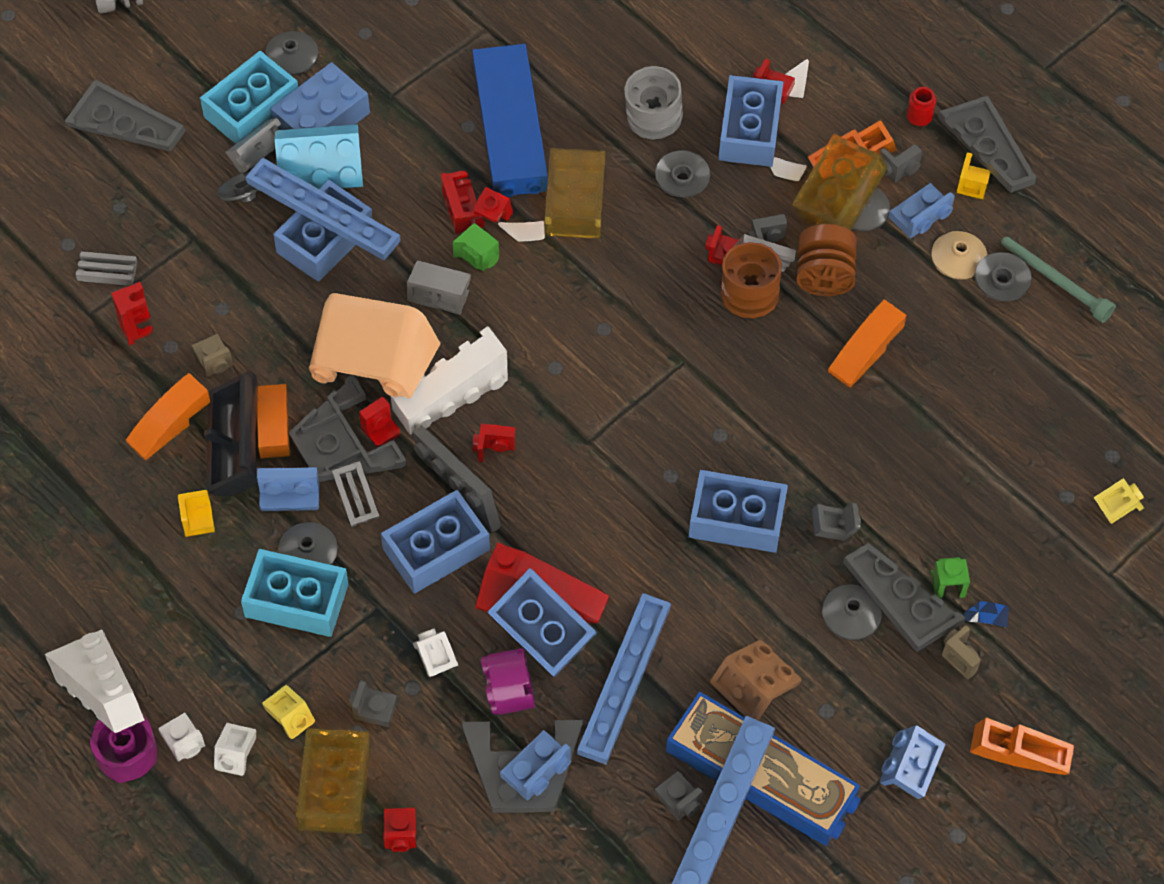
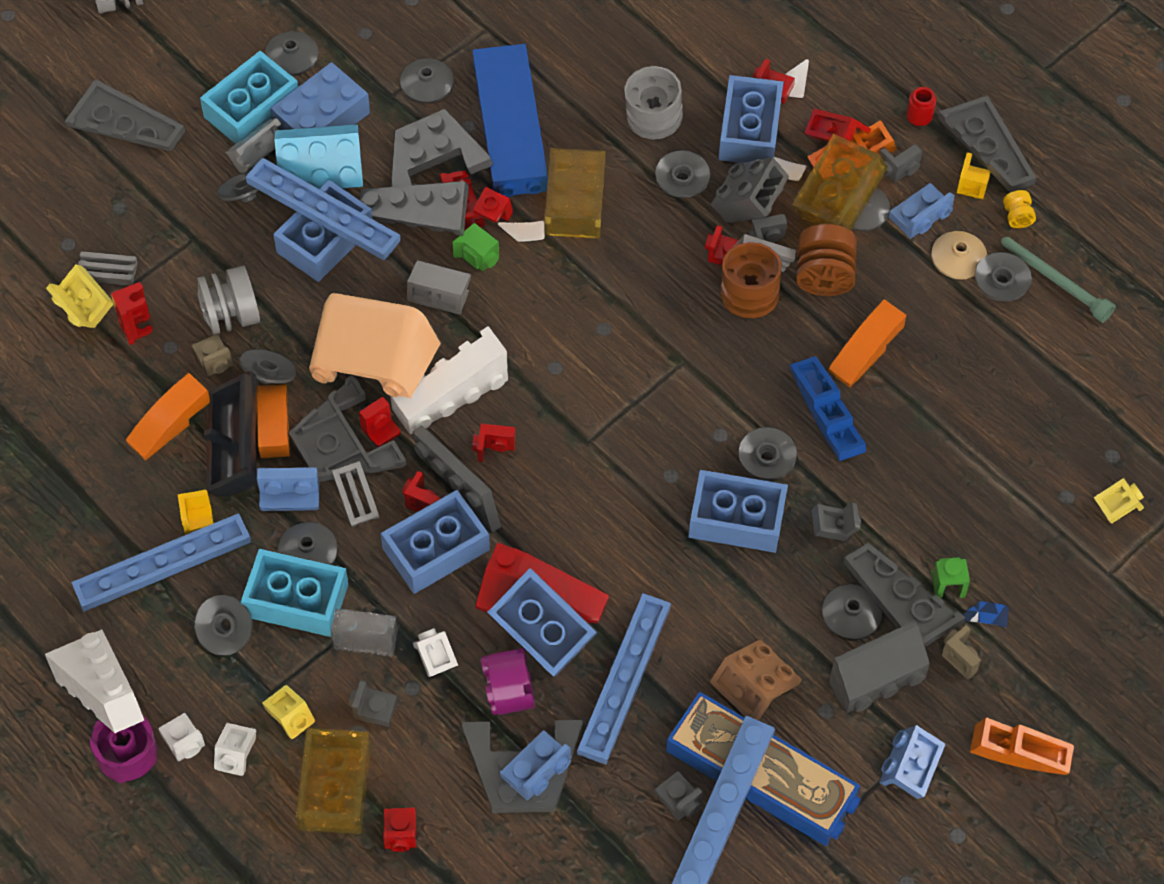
(81, 298): none -> light yellow bracket
(161, 562): none -> medium blue plate
(211, 628): none -> dark grey dish
(228, 300): none -> light grey wheel
(268, 366): none -> dark grey dish
(364, 632): none -> clear brick
(415, 496): none -> red bracket
(425, 205): none -> dark grey wing
(426, 88): none -> dark grey dish
(431, 143): none -> dark grey wing
(750, 190): none -> dark grey brick
(771, 443): none -> dark grey dish
(825, 124): none -> red panel
(827, 408): none -> blue slope
(879, 668): none -> dark grey slope
(1019, 209): none -> yellow wheel

